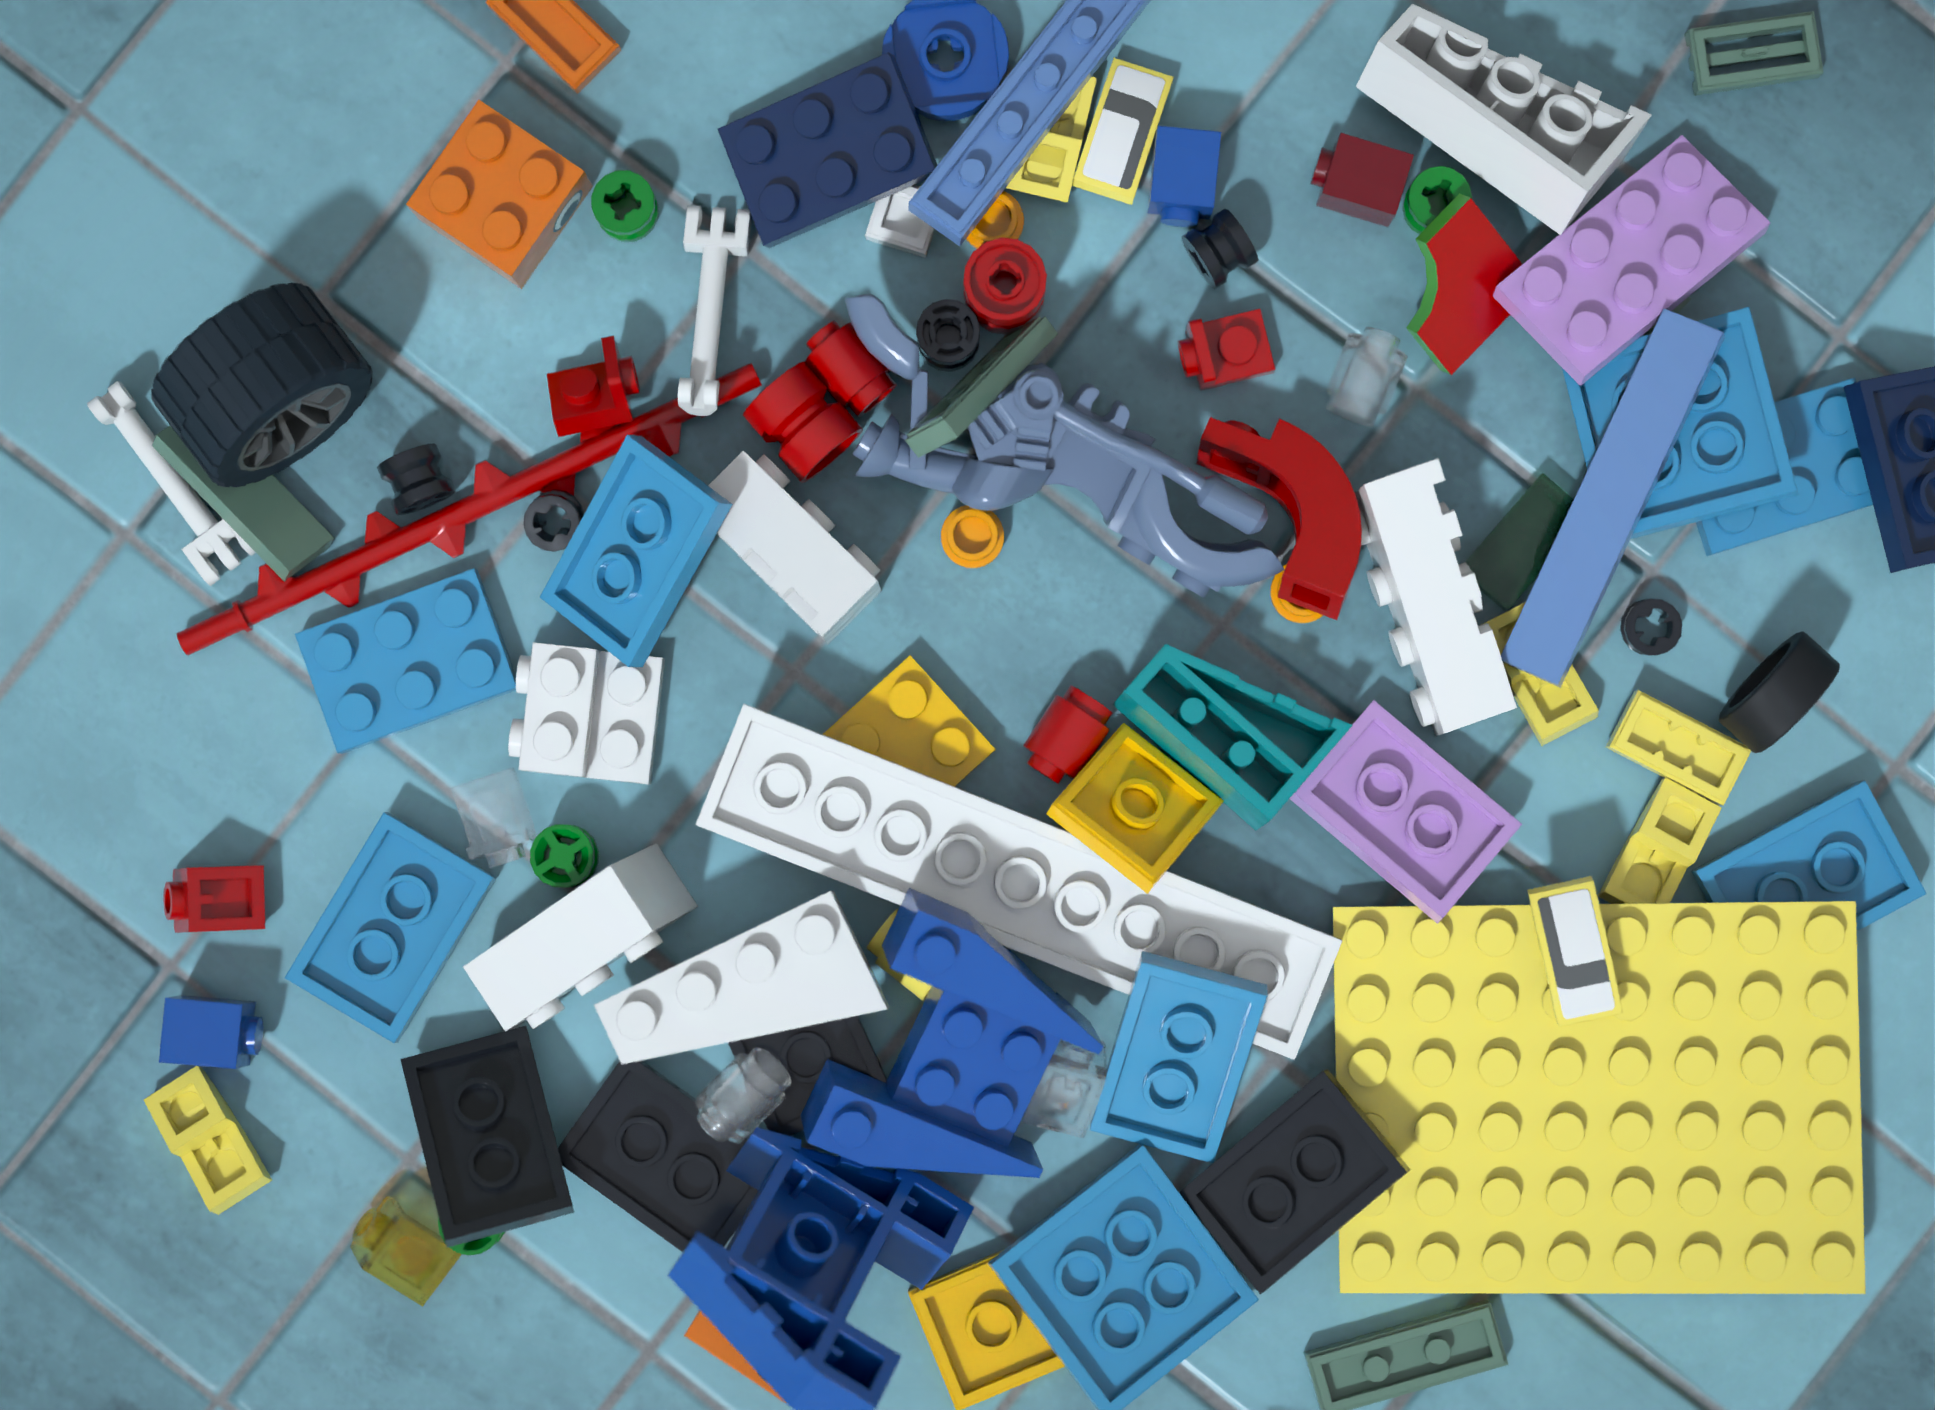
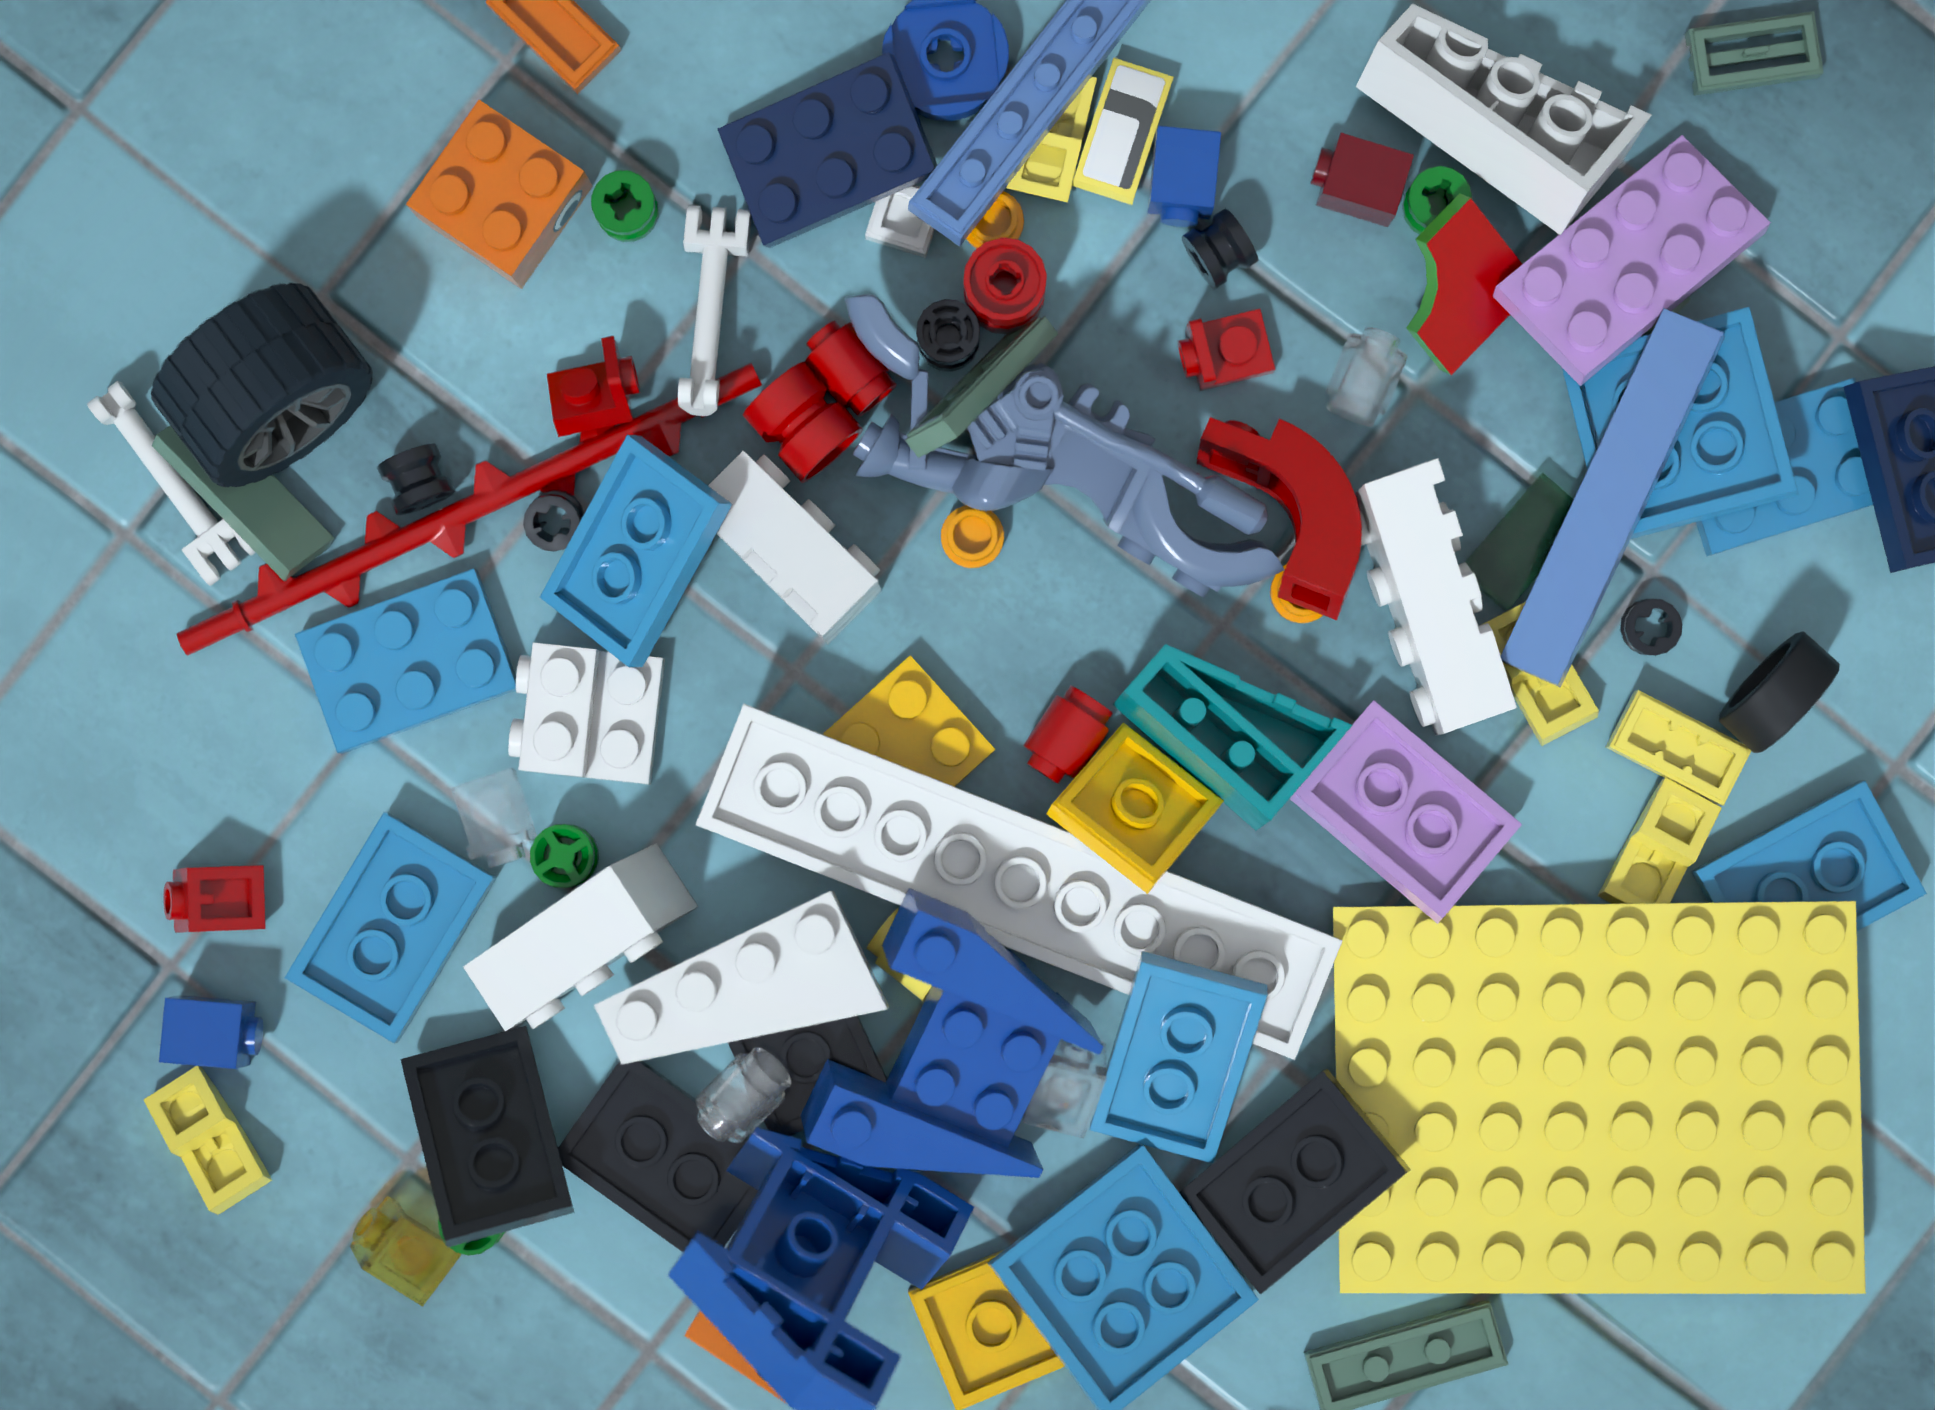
(1575, 951): slope -> none

